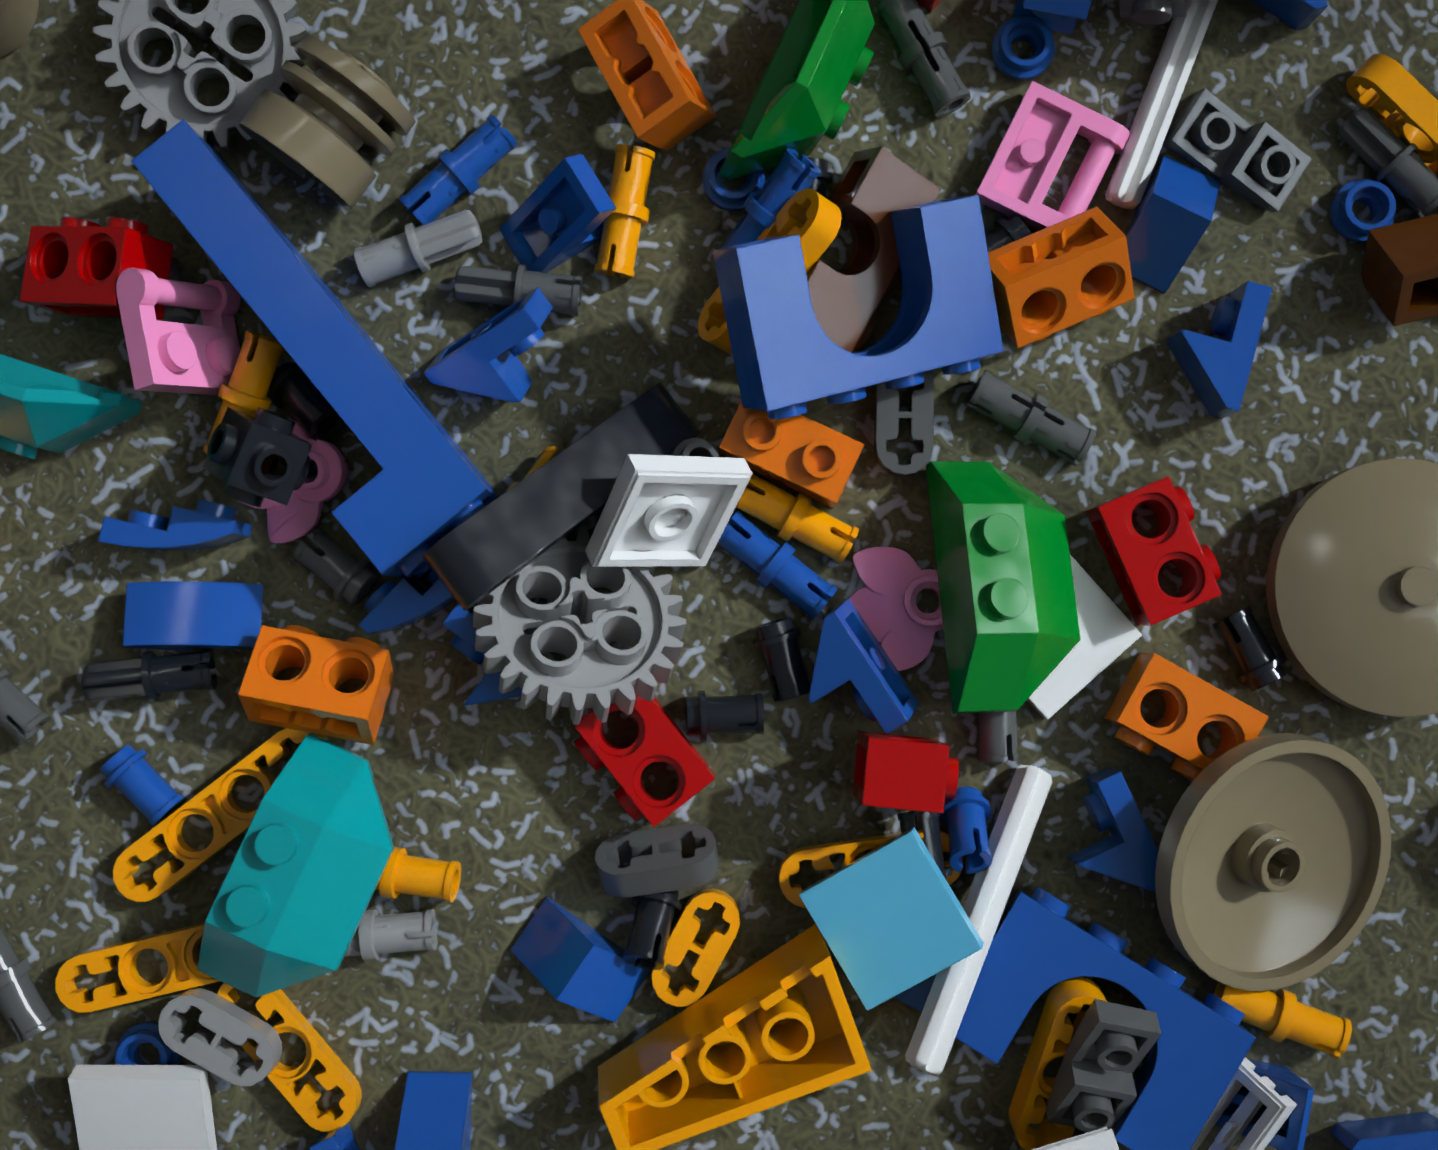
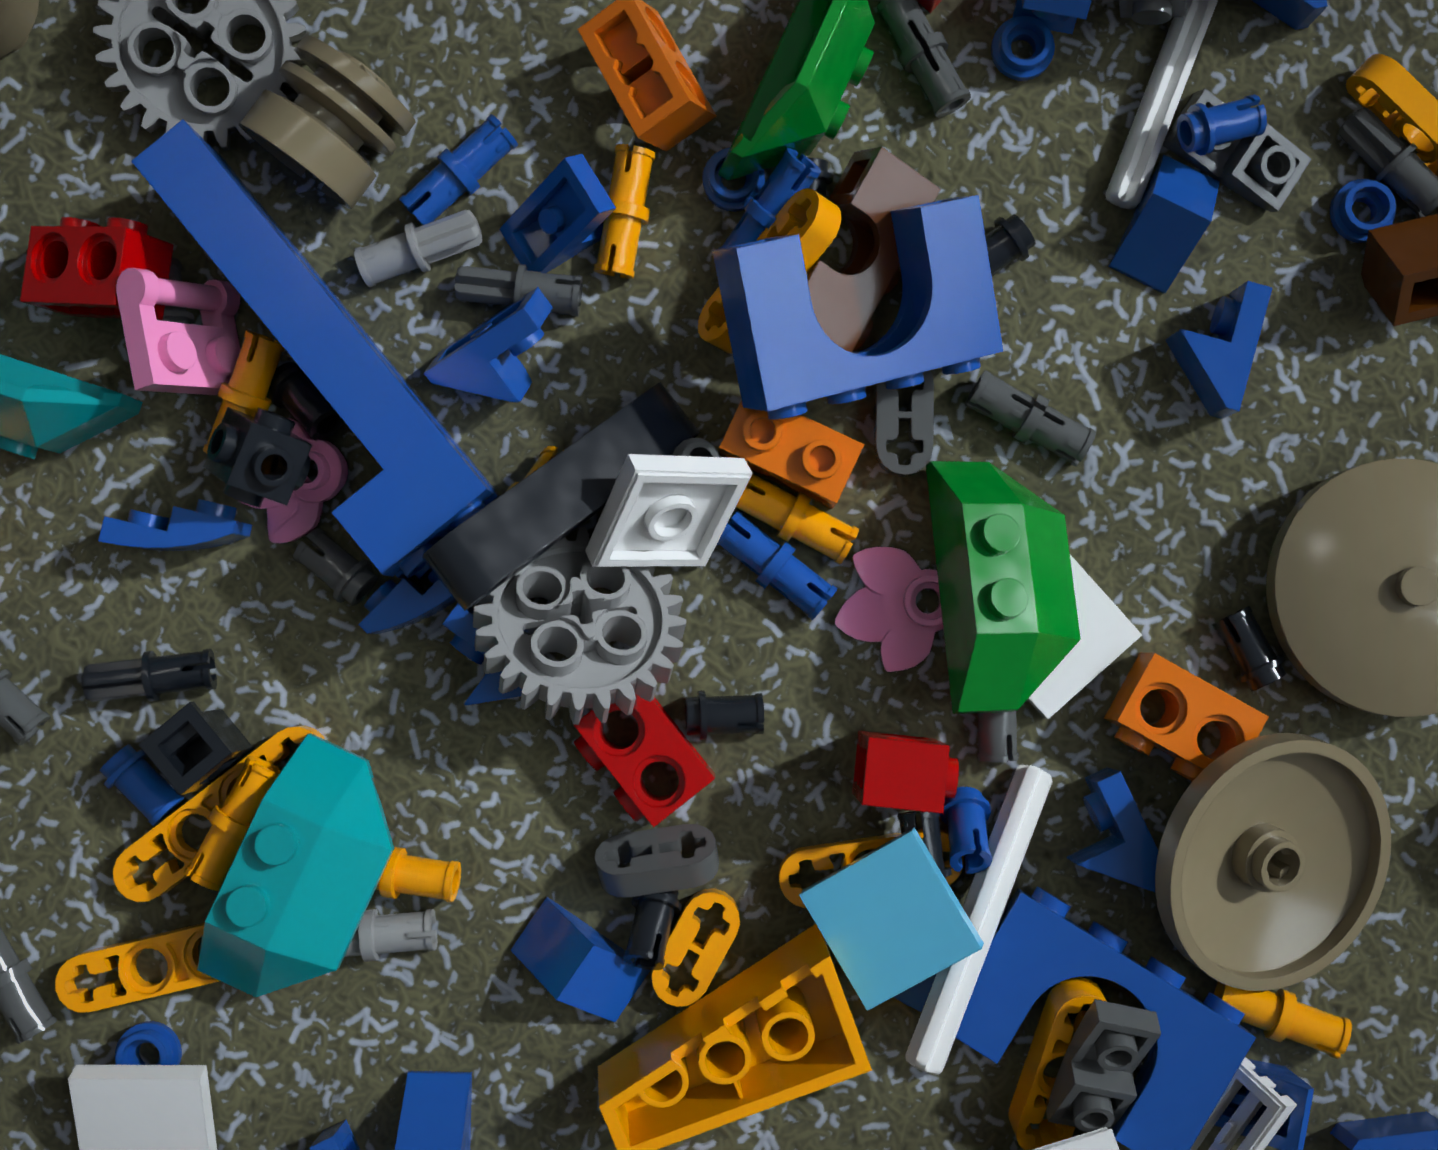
(192, 615): blue slope -> none
(195, 747): none -> black brick
(213, 1050): light grey beam -> none
(231, 823): none -> light orange pin
(284, 1076): light orange beam -> none
(312, 698): orange brick -> none
(782, 658): black pin -> none
(853, 653): blue slope -> none
(1035, 150): bright pink plate -> none
(1060, 276): orange brick -> none
(1138, 559): red brick -> none
(1206, 127): none -> blue pin

